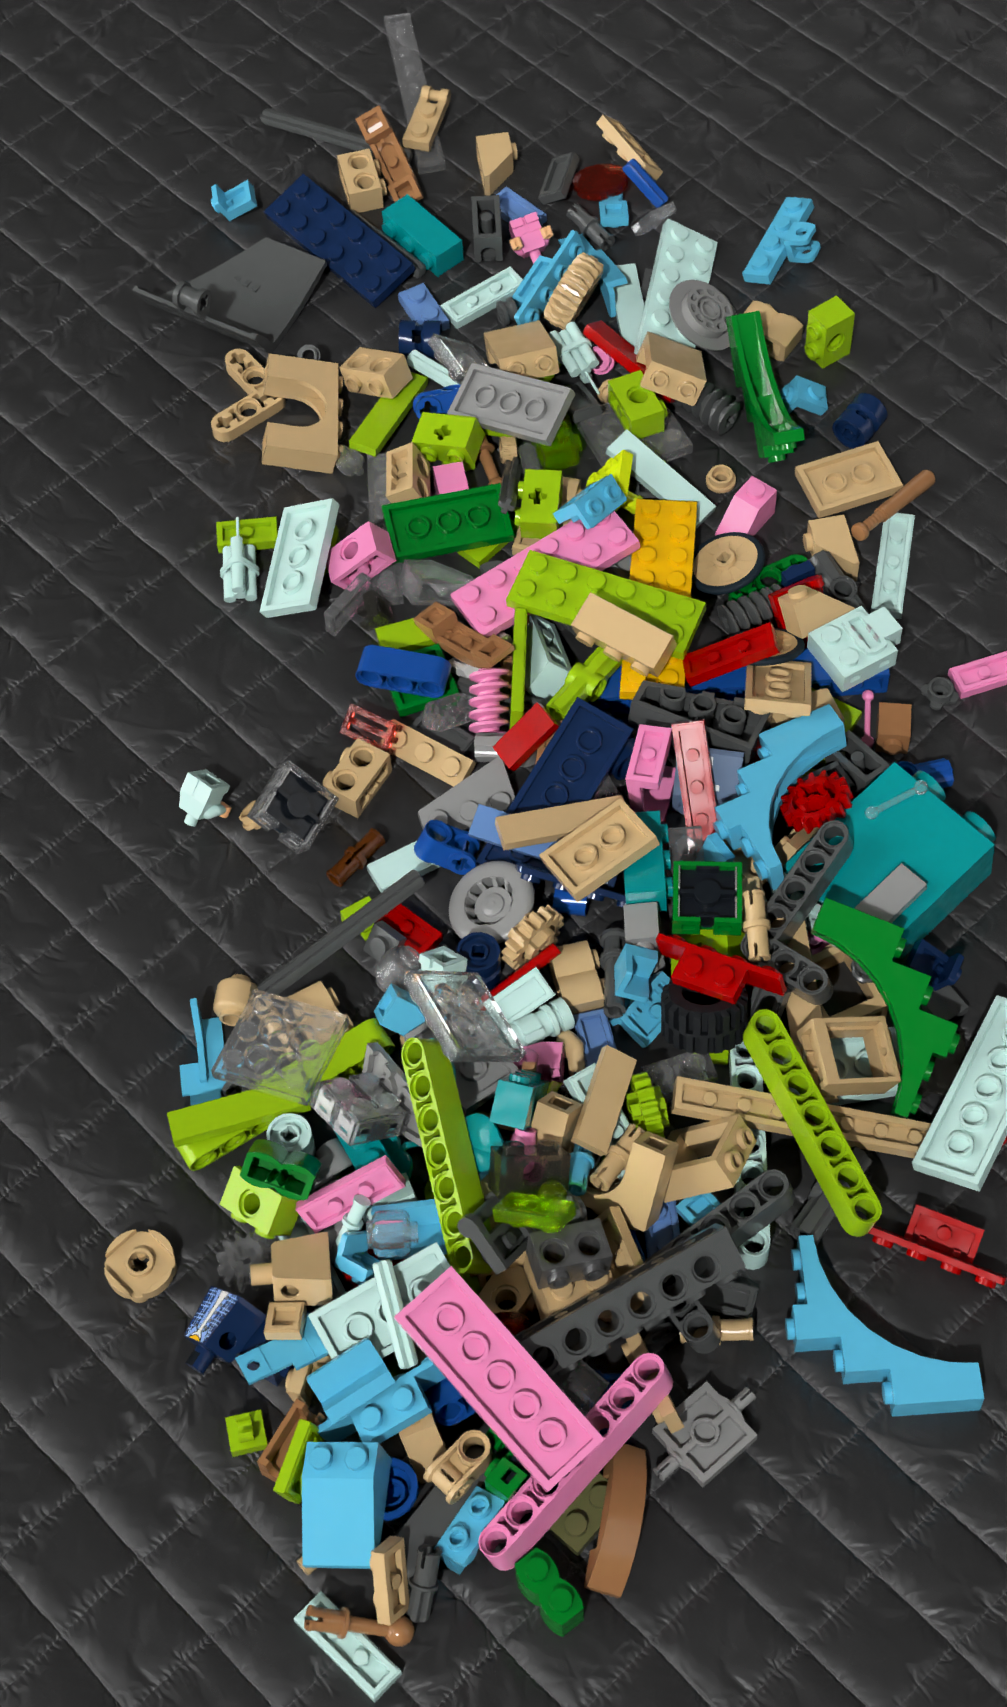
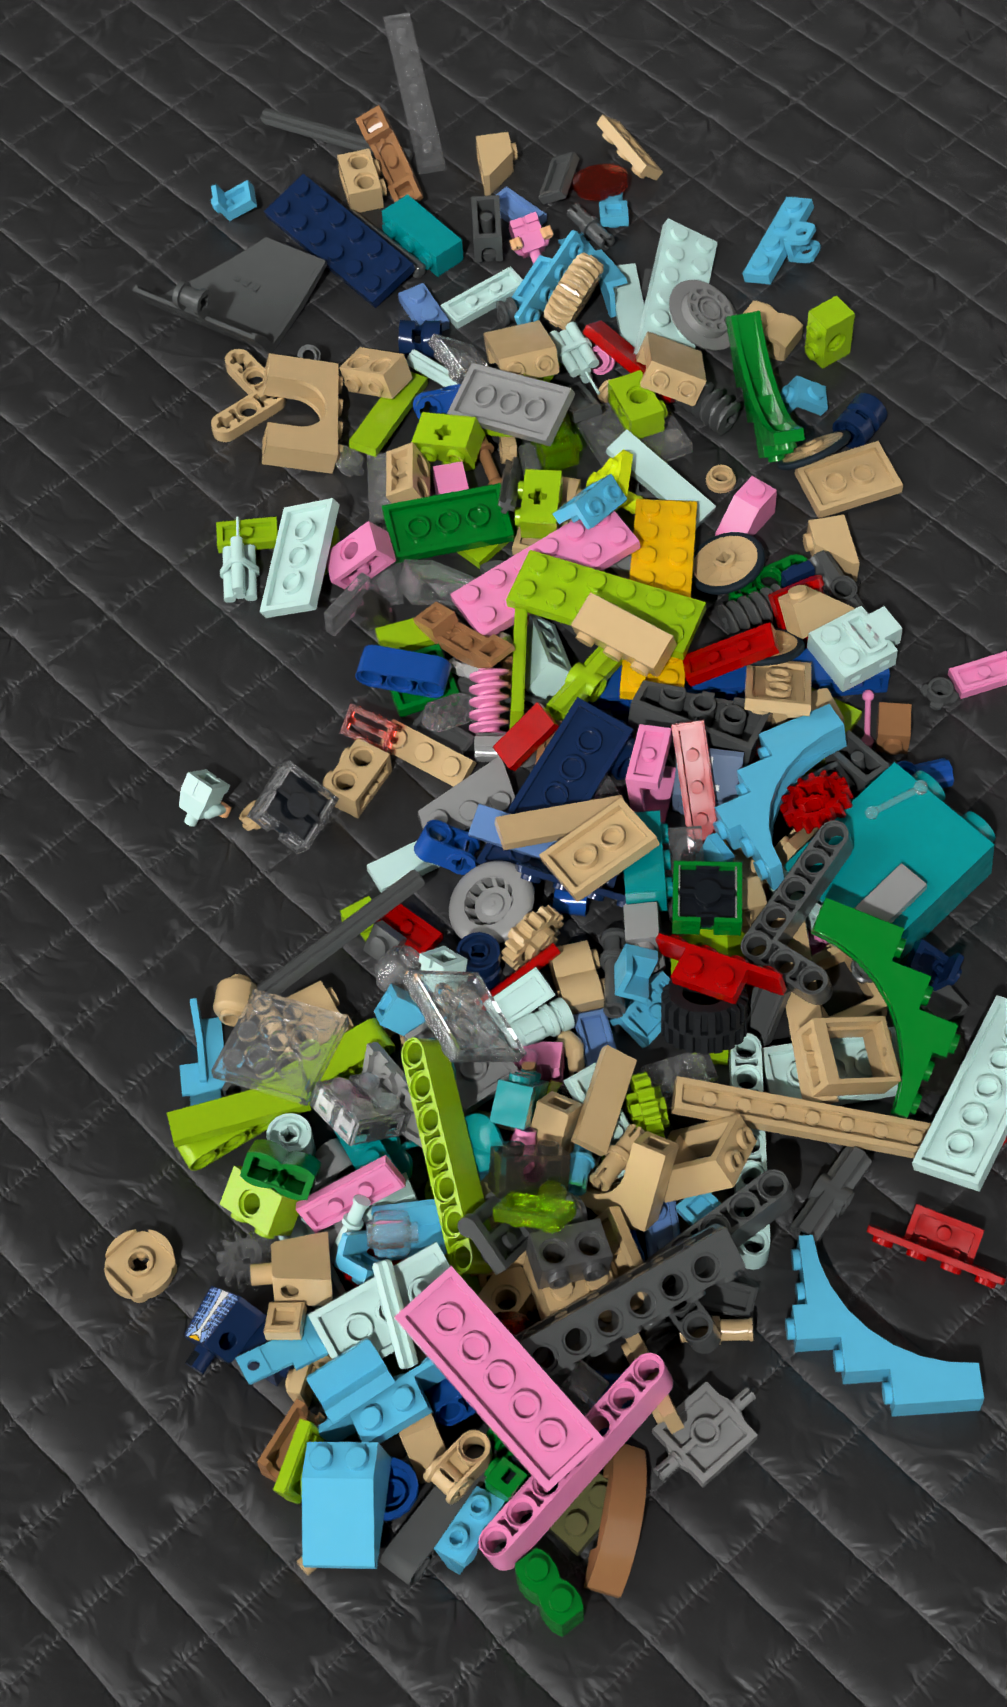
(246, 1433): lime tile -> none
(340, 1622): medium nougat pin -> none
(353, 1654): light aqua tile -> none
(355, 857): reddish brown pin -> none
(390, 1580): tan plate -> none
(424, 1583): dark grey axle -> none
(426, 118): tan plate -> none
(645, 183): blue axle -> none
(654, 219): clear tile -> none
(756, 926): tan pin -> none
(810, 1137): lime beam -> none
(815, 450): none -> wheel
(893, 564): light aqua tile -> none
(904, 496): medium nougat piece -> none

